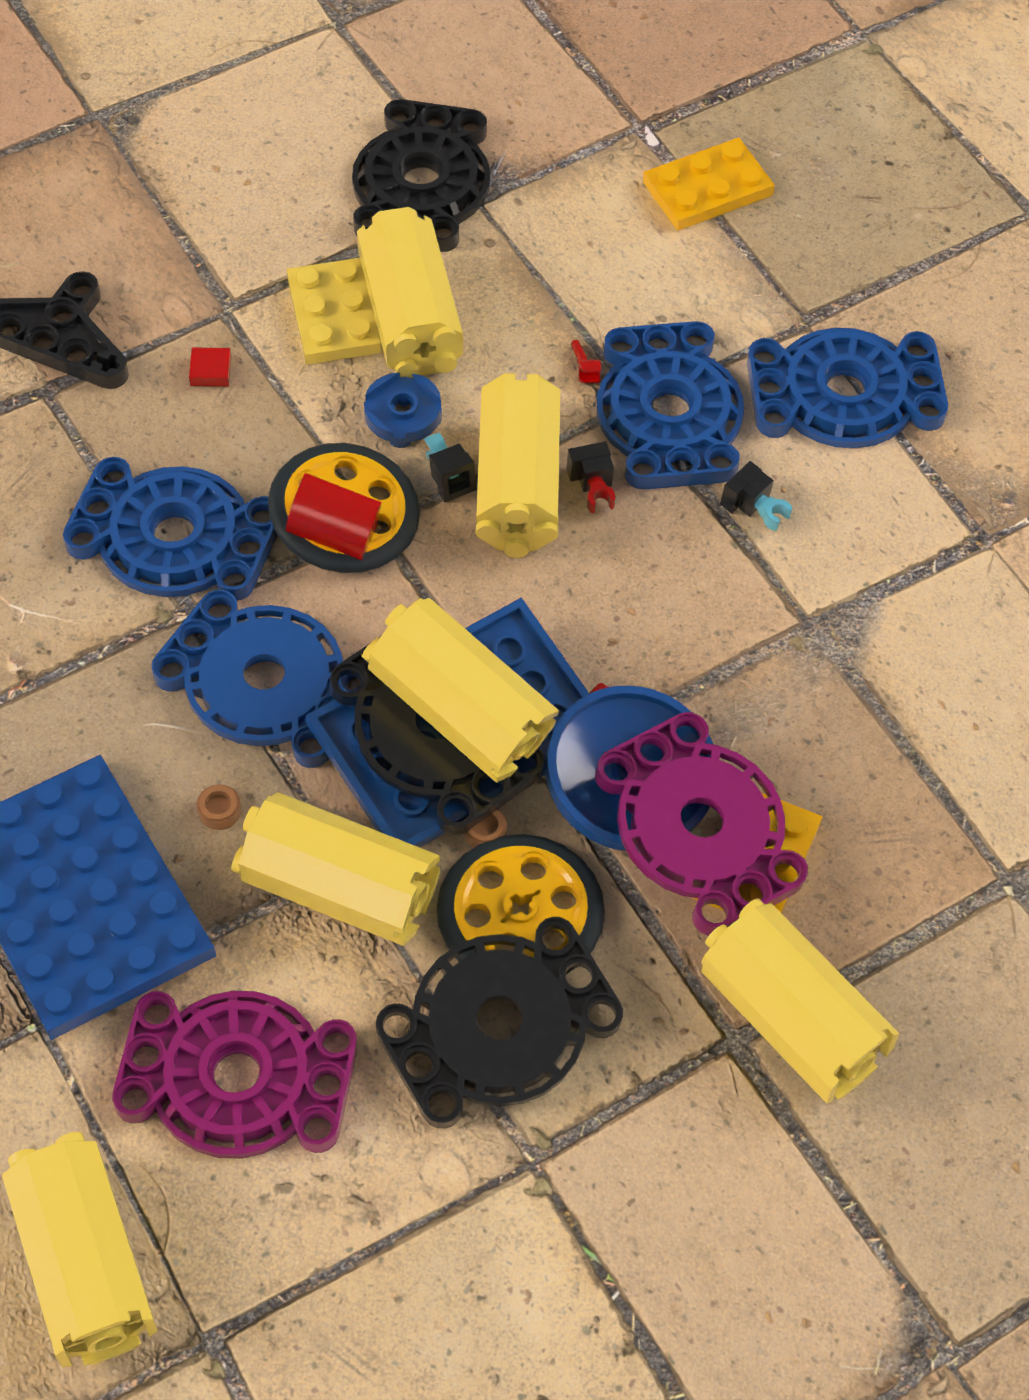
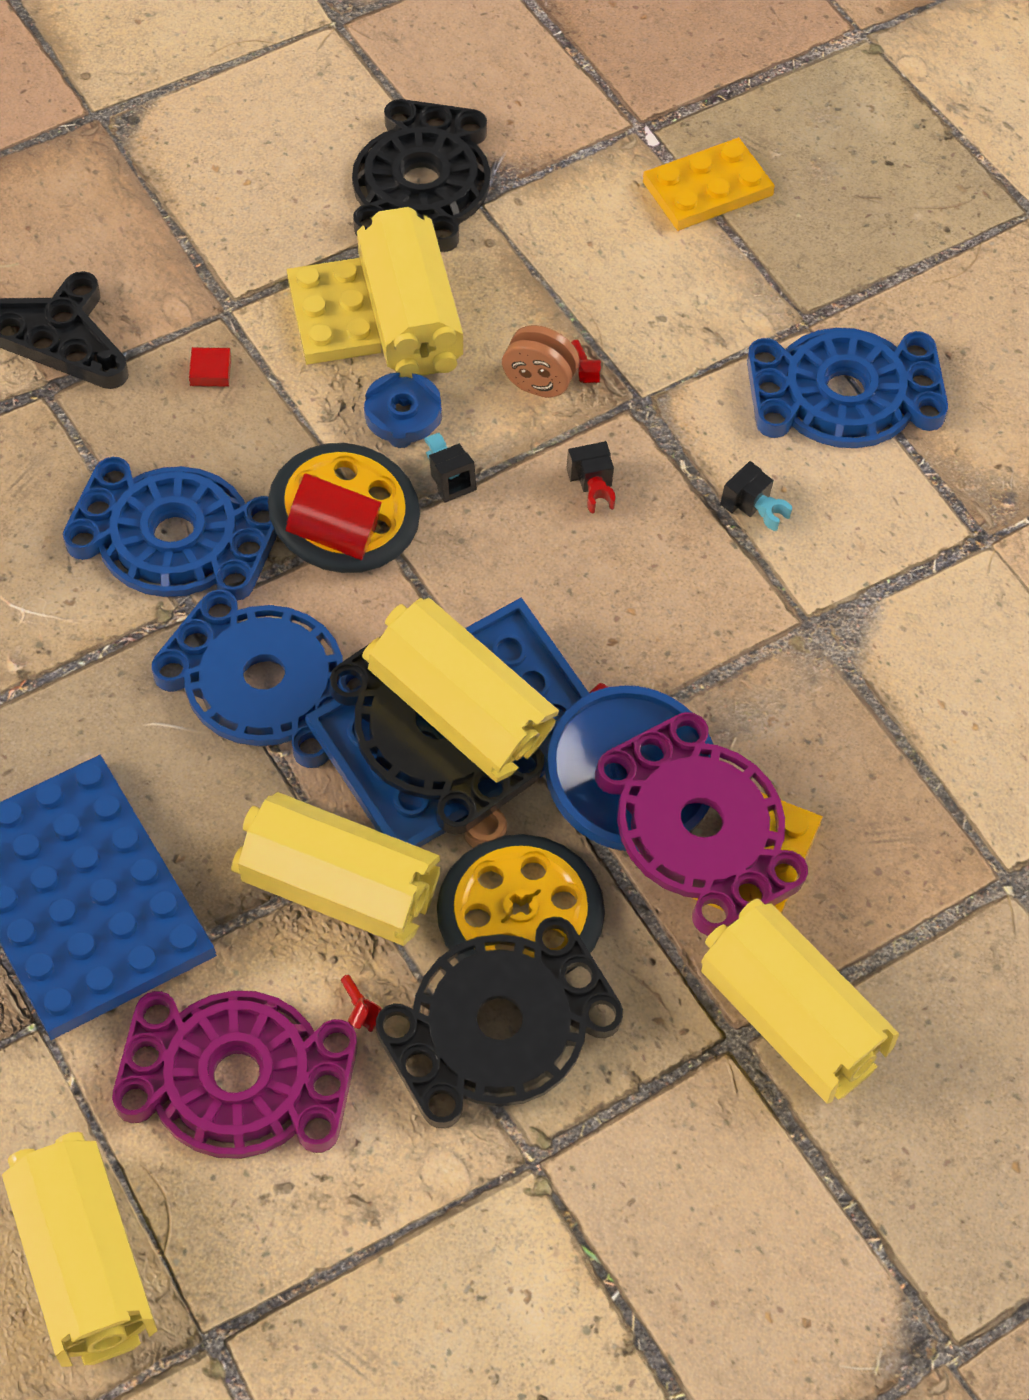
(219, 807): medium nougat tile -> none
(365, 1011): none -> red hand
(518, 464): light yellow brick -> none
(540, 361): none -> nougat head
(660, 439): blue piece -> none

